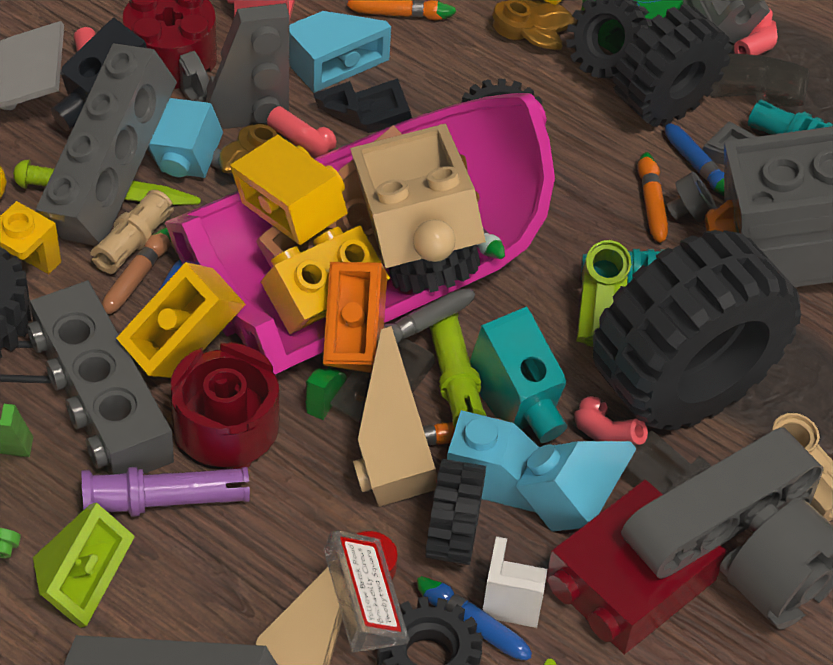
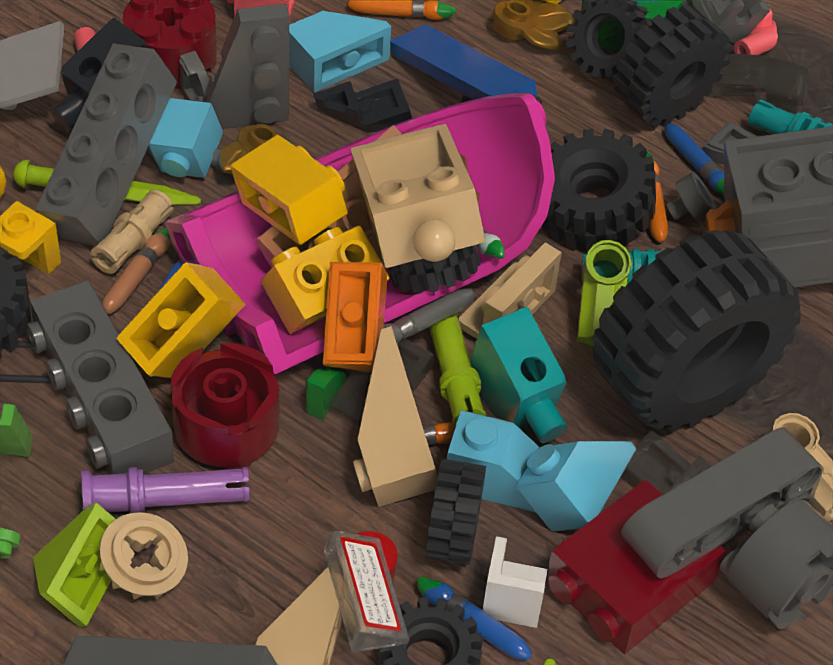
(139, 532): none -> tan gear
(300, 133): coral arm -> none
(458, 64): none -> blue tile
(520, 286): none -> tan bracket
(592, 422): coral arm -> none
(607, 165): none -> black tyre

